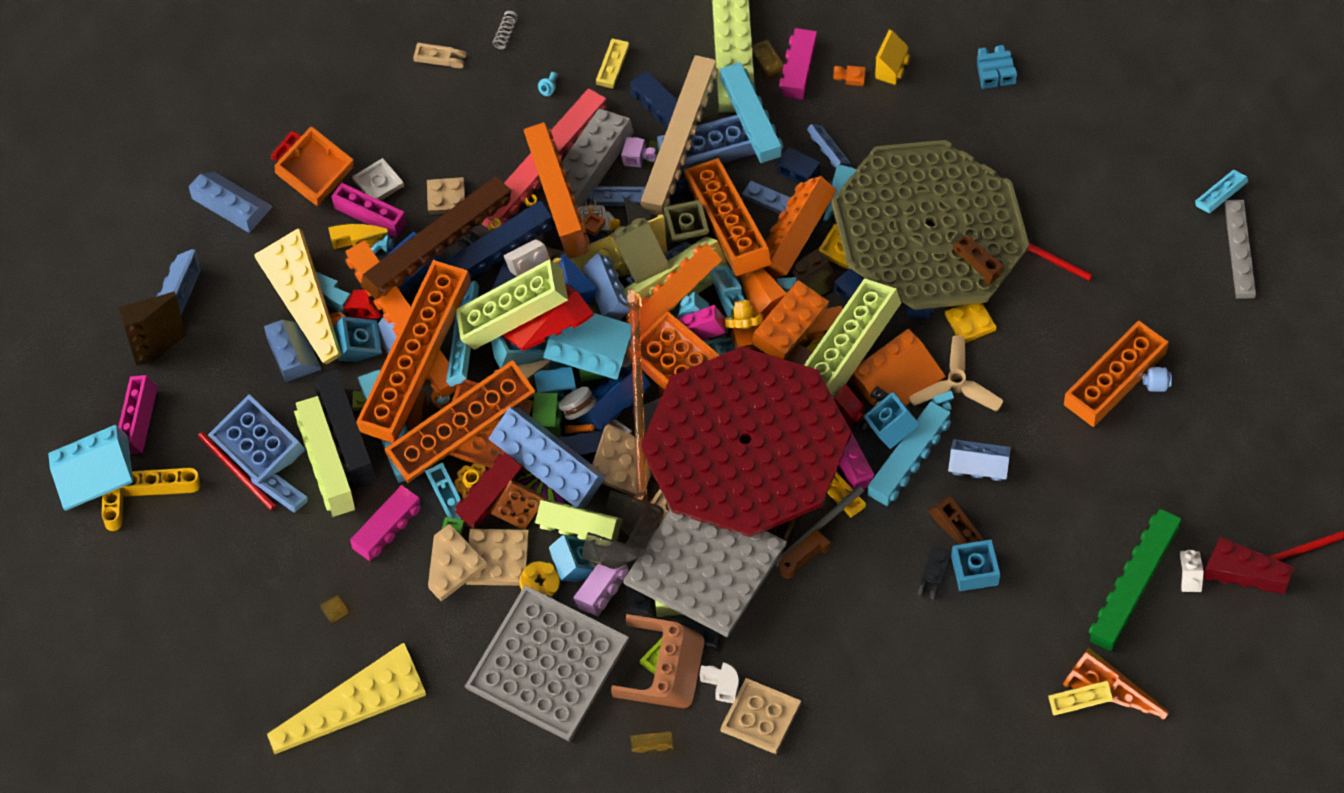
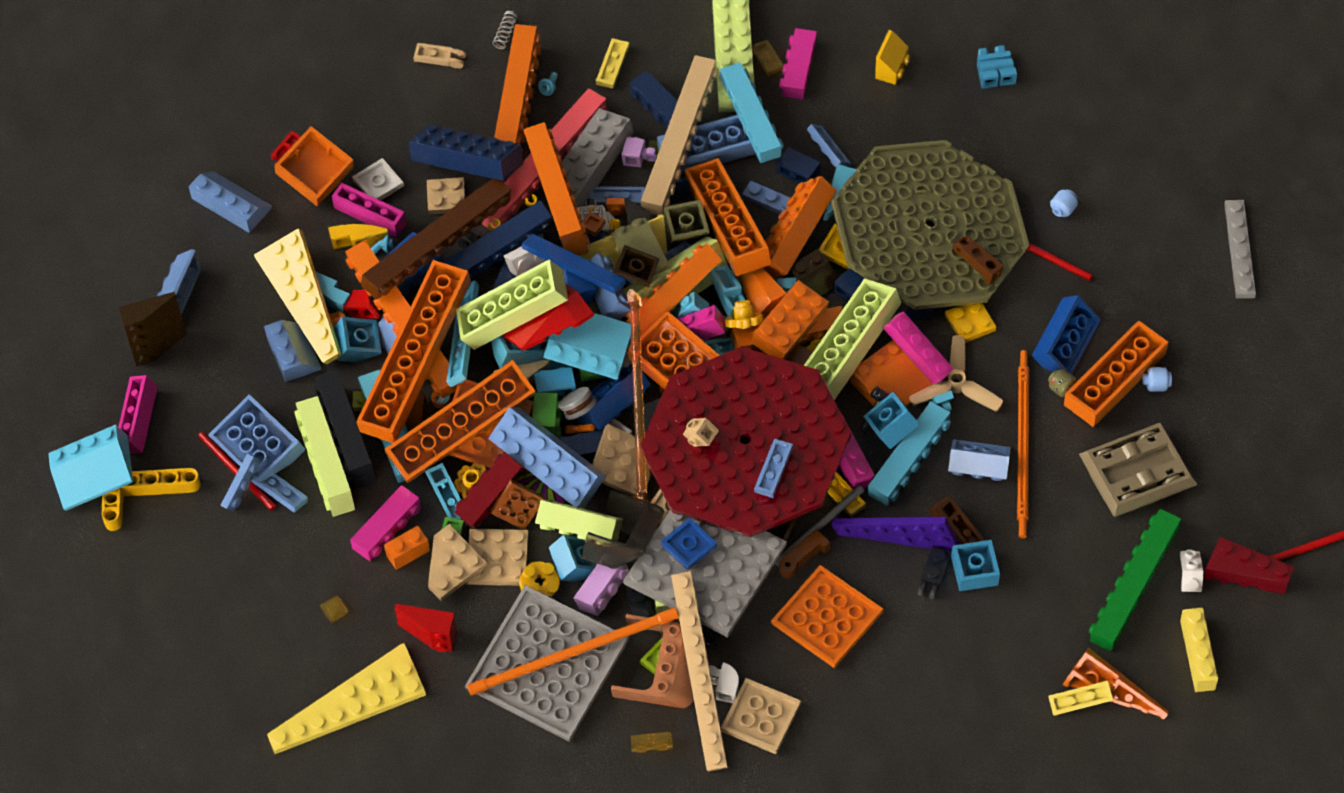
(241, 482): none -> medium blue plate
(406, 547): none -> orange brick
(428, 625): none -> red slope
(466, 152): none -> dark blue brick
(484, 684): none -> orange piece
(518, 85): none -> orange brick
(574, 263): none -> blue tile
(615, 206): none -> orange plate
(636, 265): none -> dark brown slope
(688, 544): none -> blue plate
(699, 671): none -> tan plate
(700, 432): none -> tan brick
(773, 468): none -> medium blue plate
(827, 616): none -> orange plate
(849, 406): red slope -> none
(853, 75): orange plate -> none
(908, 531): none -> dark purple wing
(918, 348): none -> dark pink brick
(1023, 443): none -> orange axle
(1061, 381): none -> olive head
(1064, 203): none -> light blue head
(1066, 335): none -> blue slope
(1137, 465): none -> dark tan piece
(1198, 650): none -> light yellow brick
(1221, 191): medium azure plate -> none

